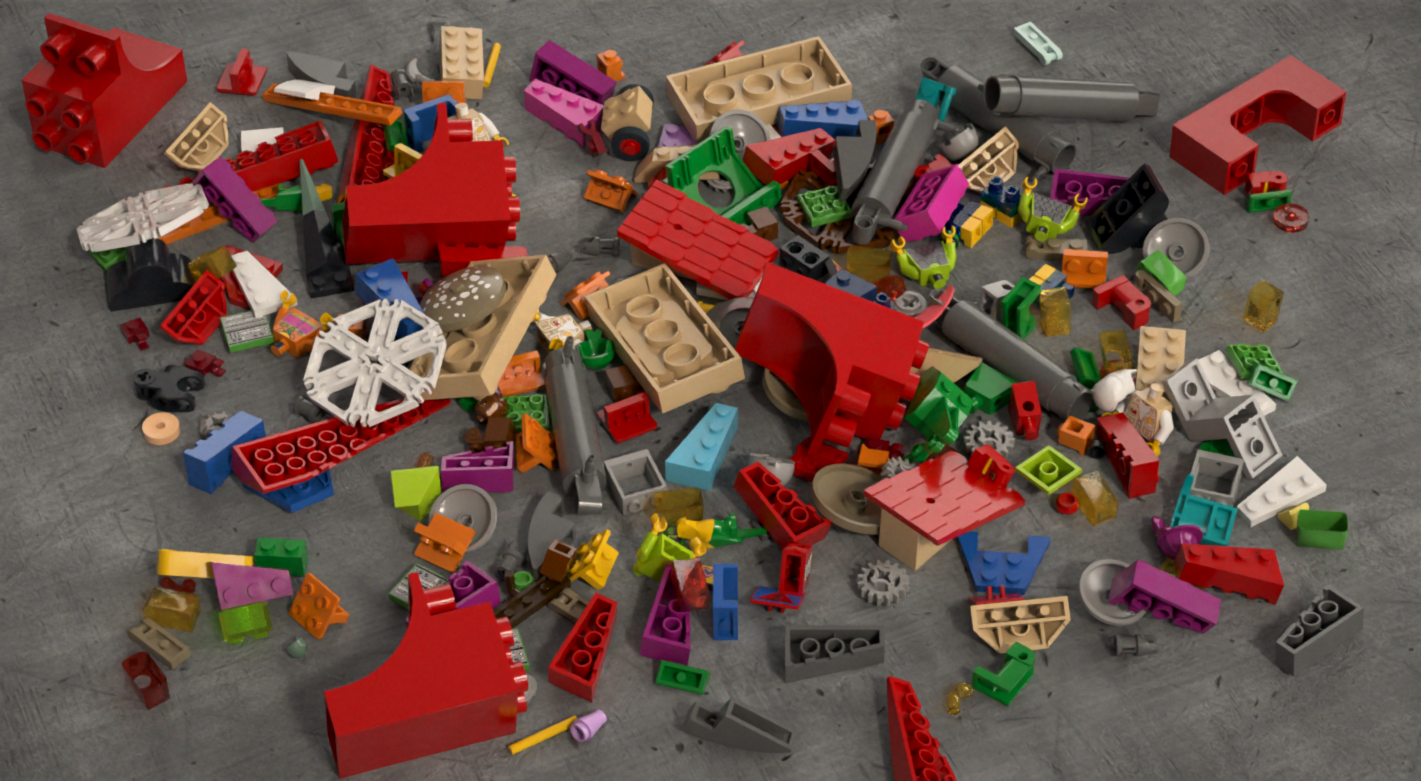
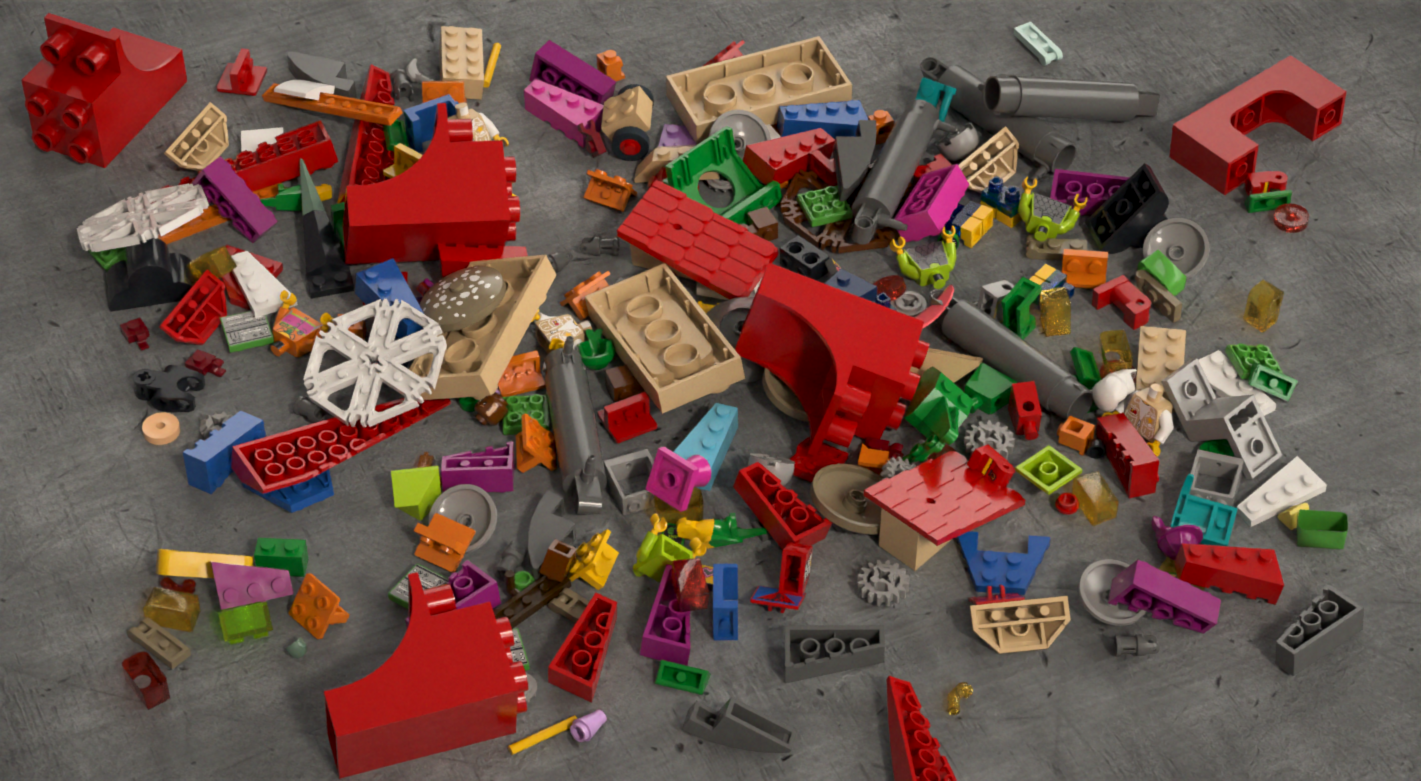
(496, 435): reddish brown brick -> none
(674, 477): none -> dark pink plant
(869, 262): clear yellow piece -> none
(1010, 678): green piece -> none

